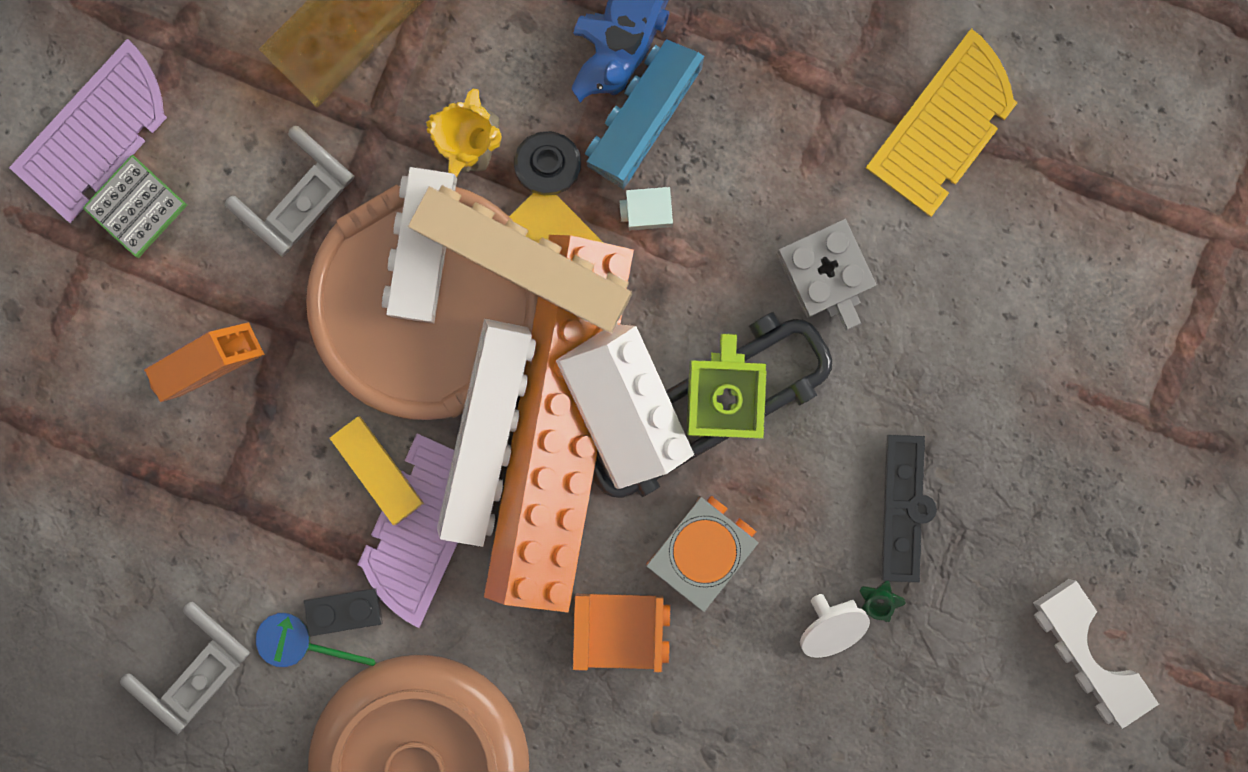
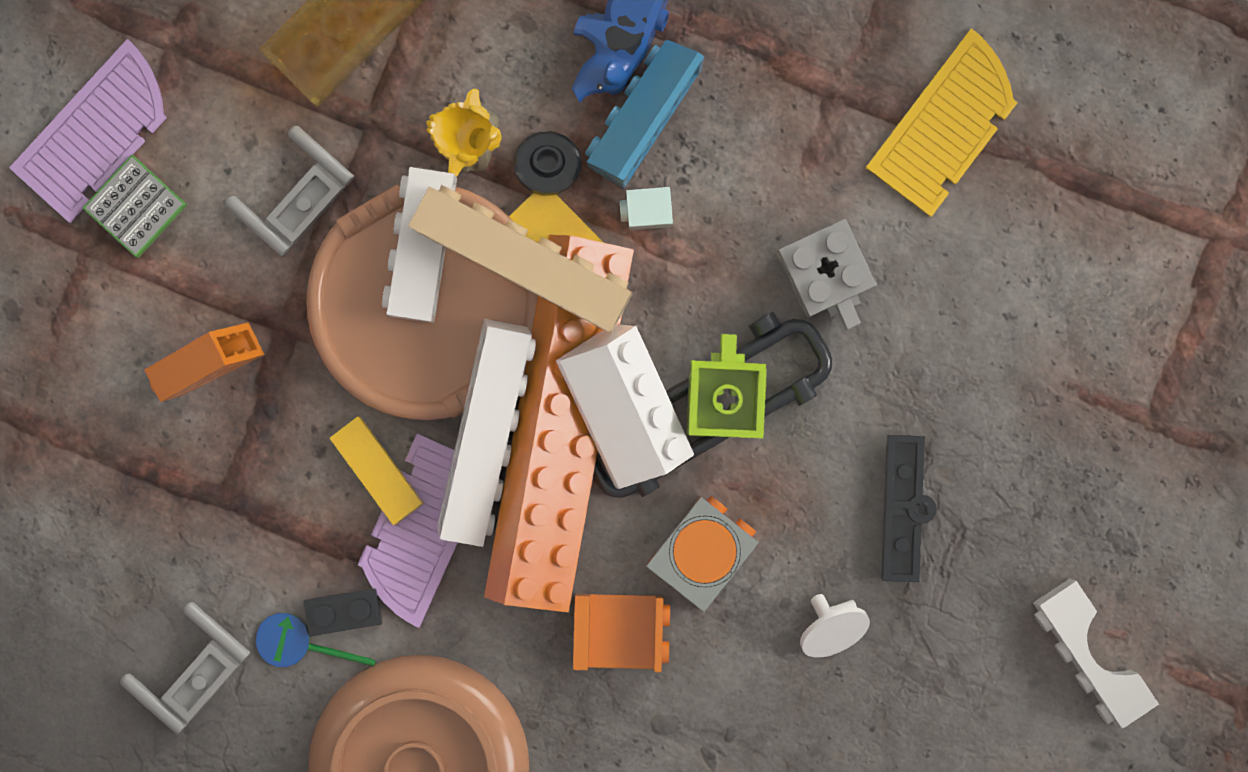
(883, 610): dark green plate -> none

